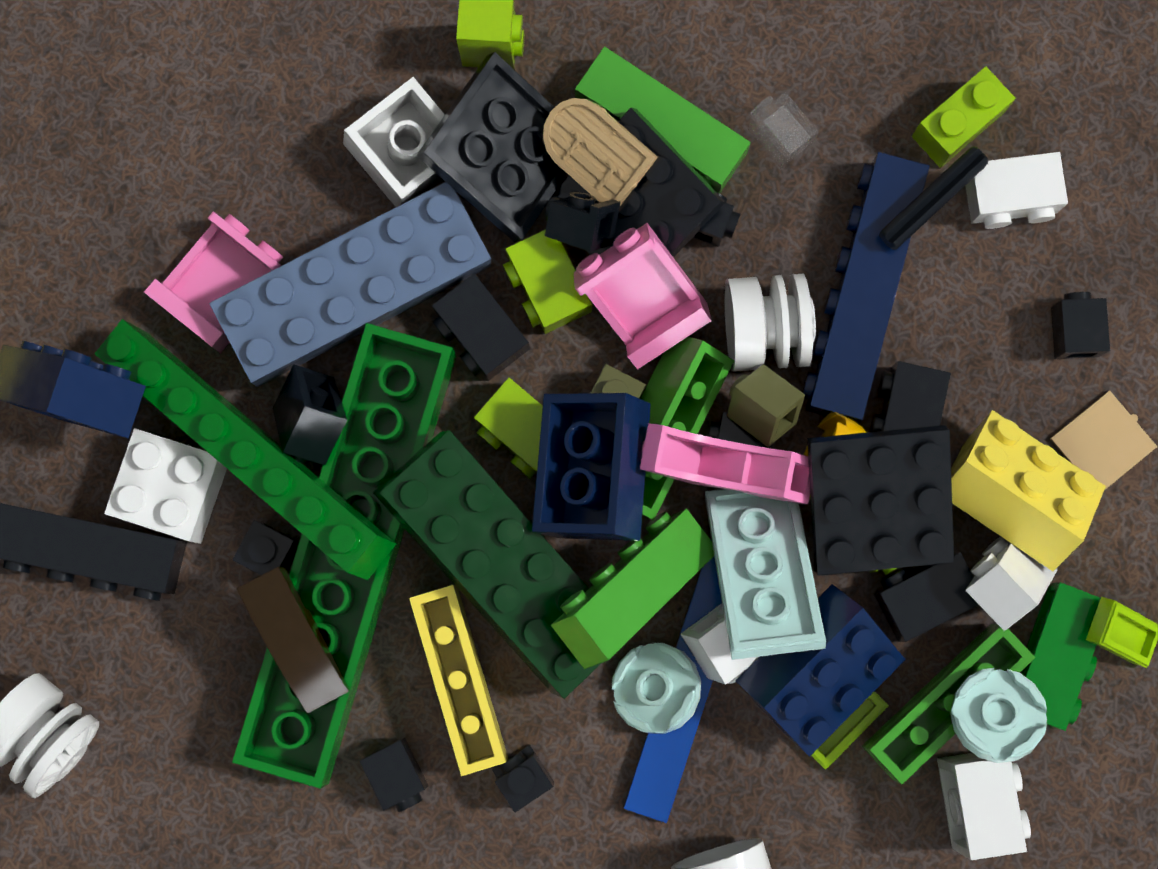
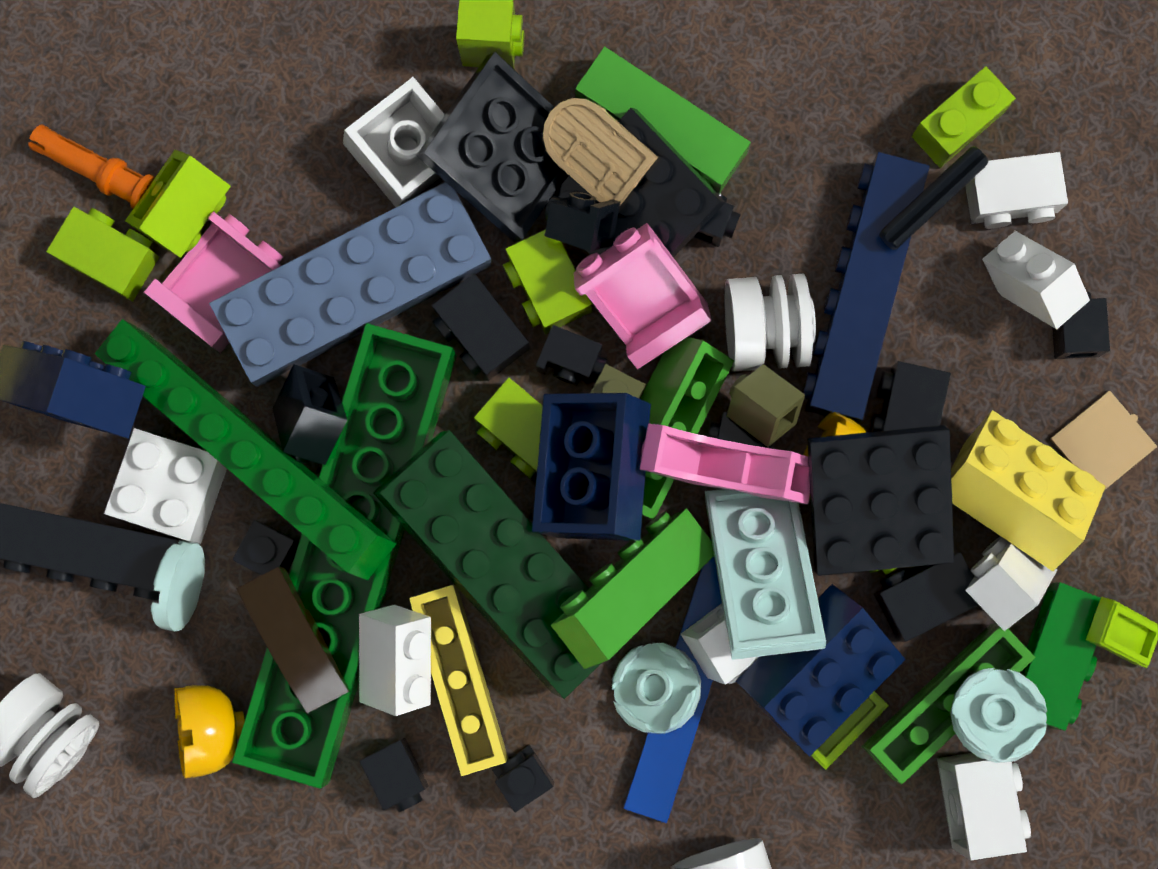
(103, 253): none -> lime brick
(110, 175): none -> orange pin
(178, 203): none -> lime brick
(179, 584): none -> light aqua tile
(205, 729): none -> yellow cylinder
(395, 659): none -> white brick
(571, 357): none -> black brick
(781, 129): clear brick -> none
(1036, 279): none -> white brick

